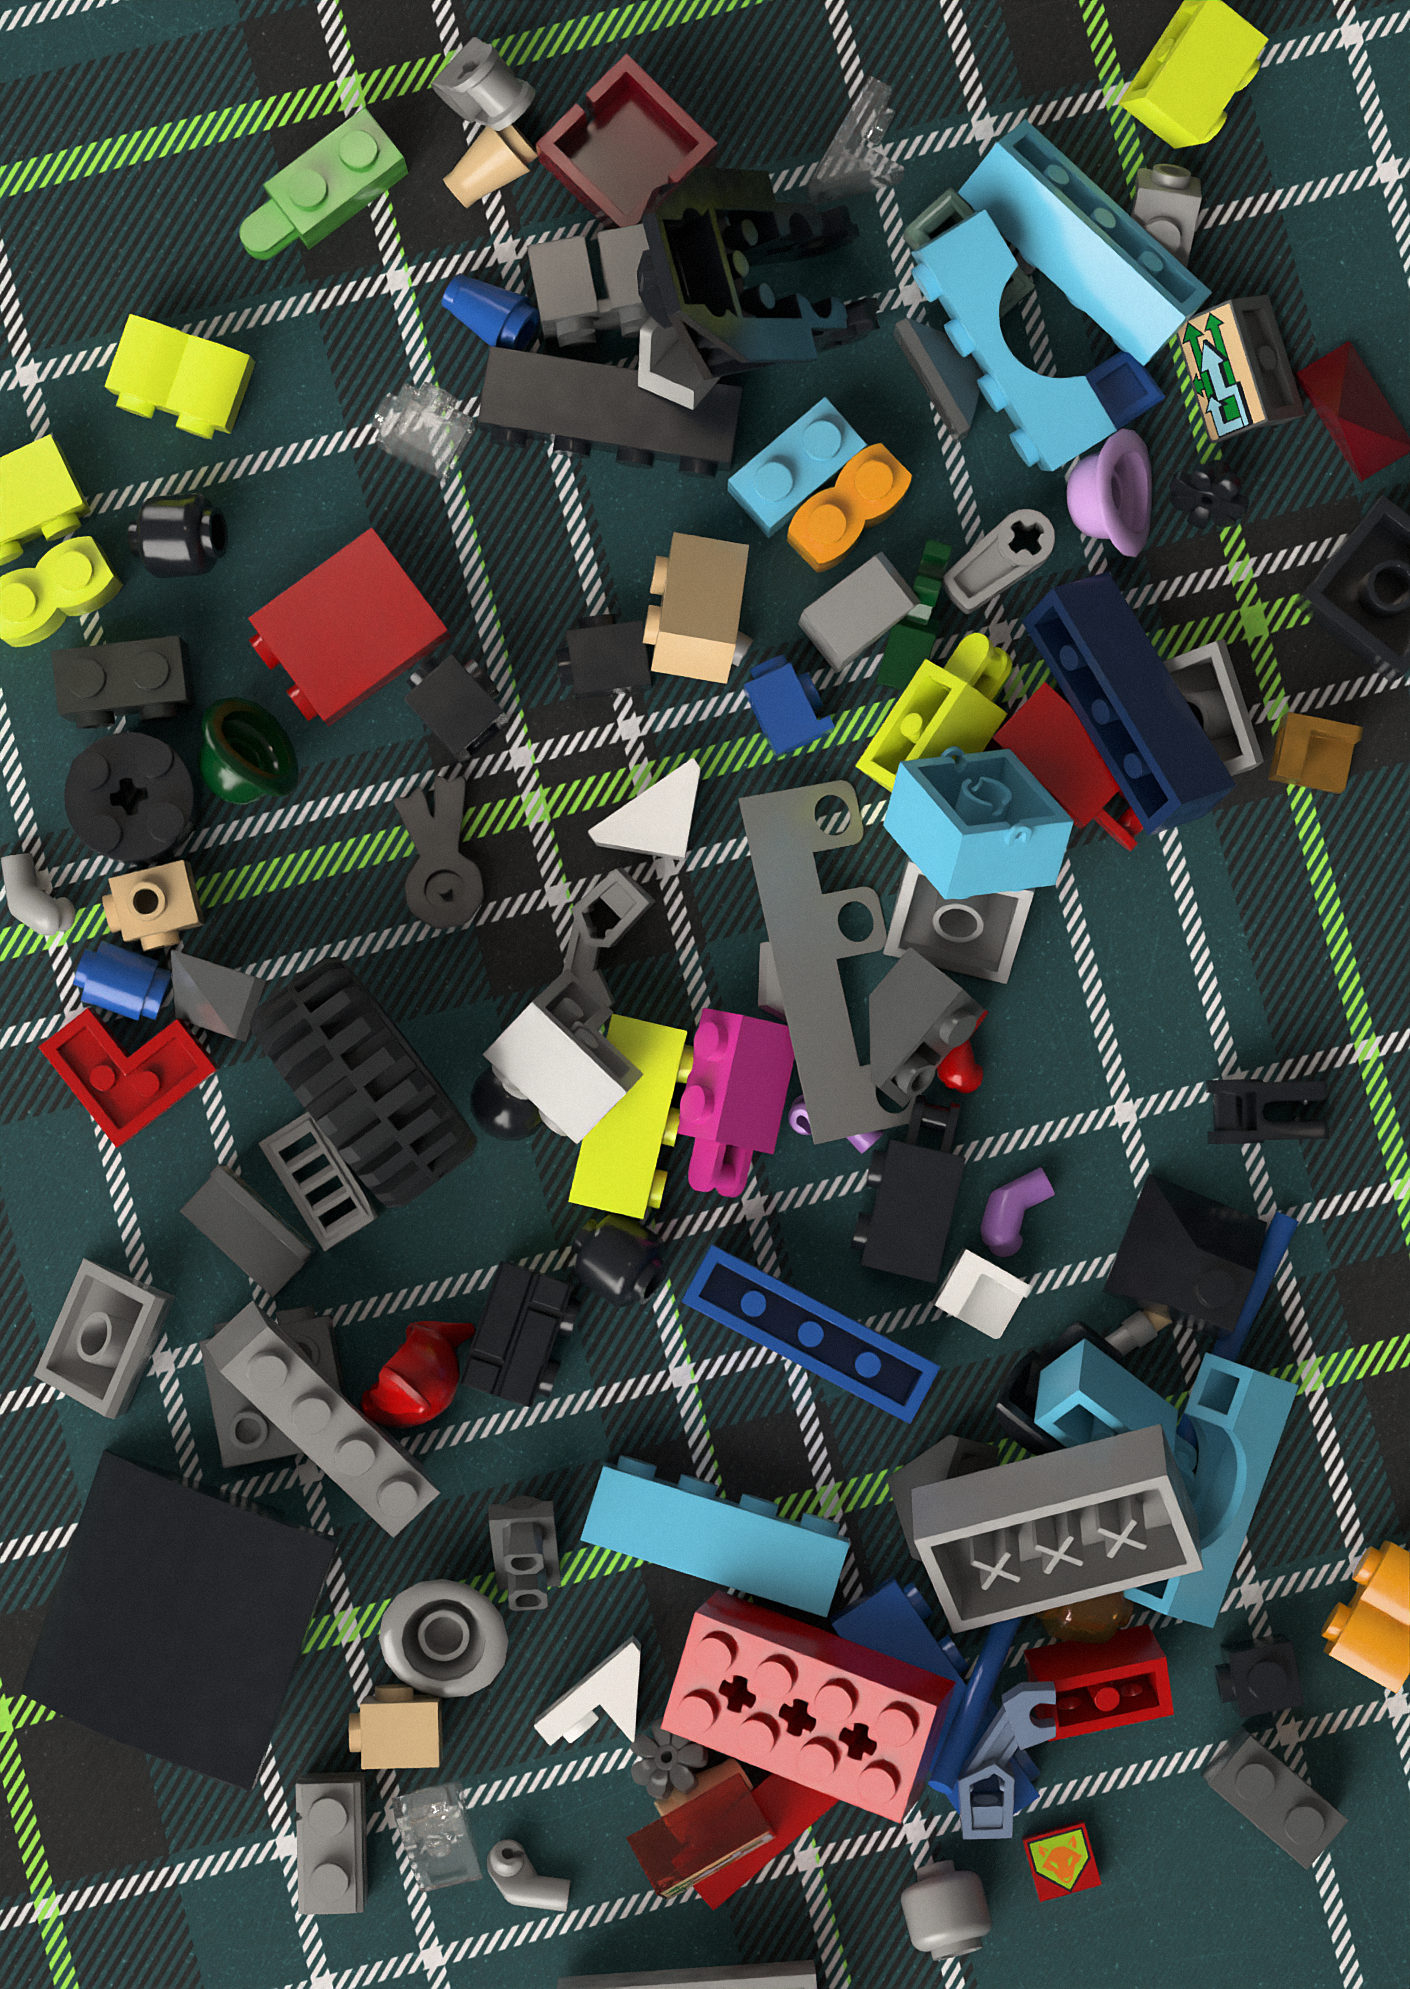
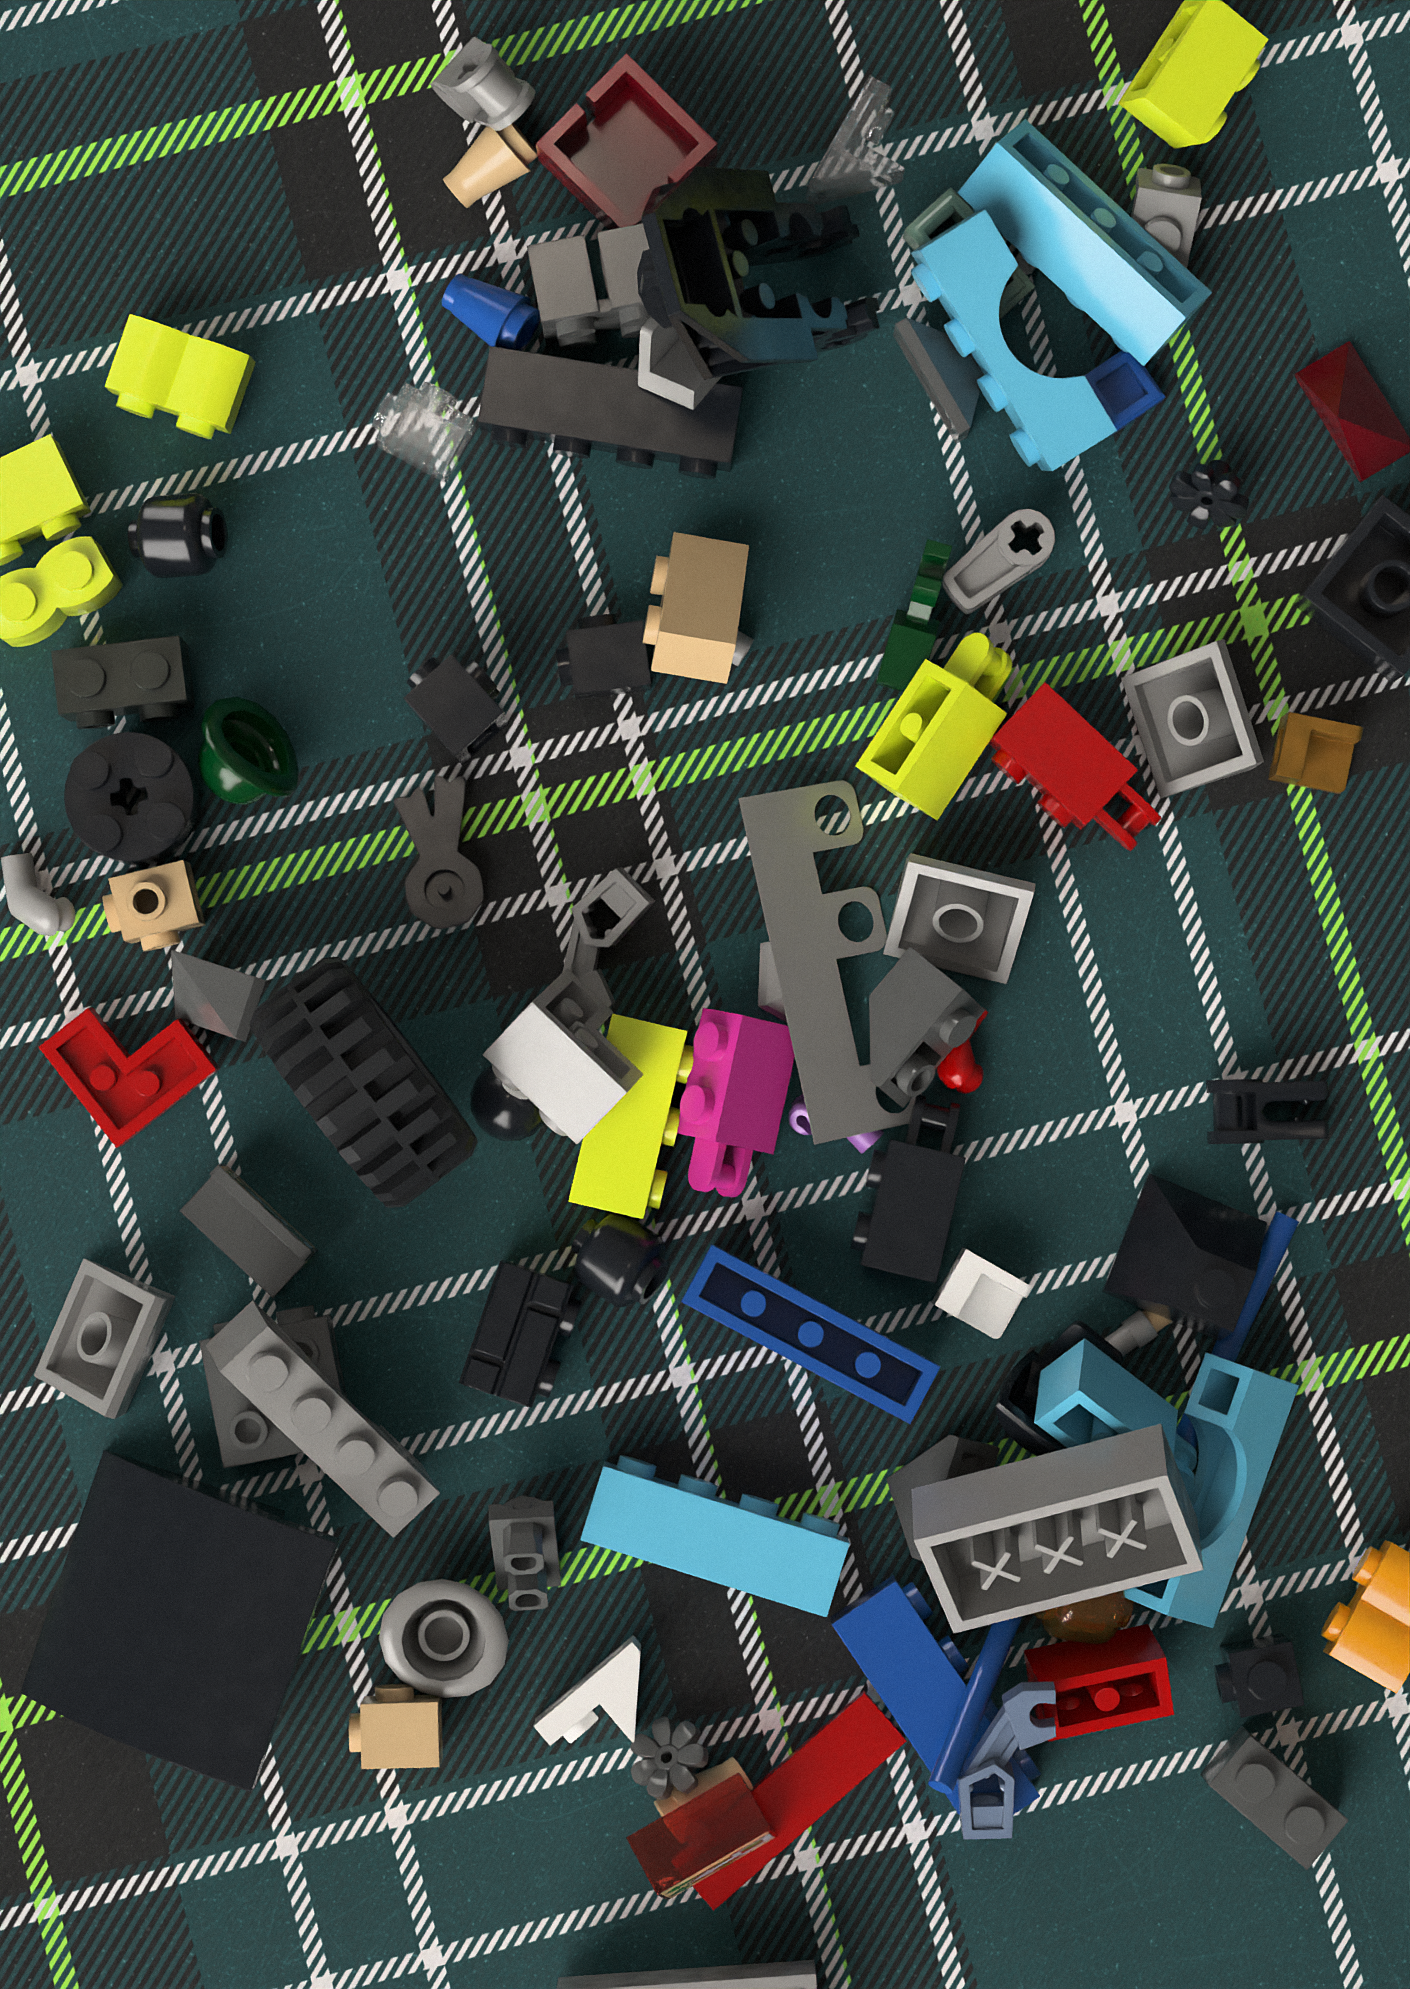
(122, 981): blue brick -> none
(324, 187): bright green brick -> none
(332, 1843): light grey brick -> none
(347, 629): red brick -> none
(348, 1224): light grey slope -> none
(419, 1376): red piece -> none
(438, 1836): clear slope -> none
(520, 1881): light grey arm -> none
(657, 819): white slope -> none
(785, 706): blue brick -> none
(795, 467): medium azure brick -> none
(813, 1744): brick -> none
(857, 611): light grey slope -> none
(863, 497): light orange brick -> none
(946, 1911): light grey head -> none
(977, 823): medium azure brick -> none
(1006, 1210): medium lavender arm -> none
(1061, 1860): tile -> none
(1113, 493): lavender hat -> none
(1128, 703): dark blue brick -> none
(1239, 368): panel -> none

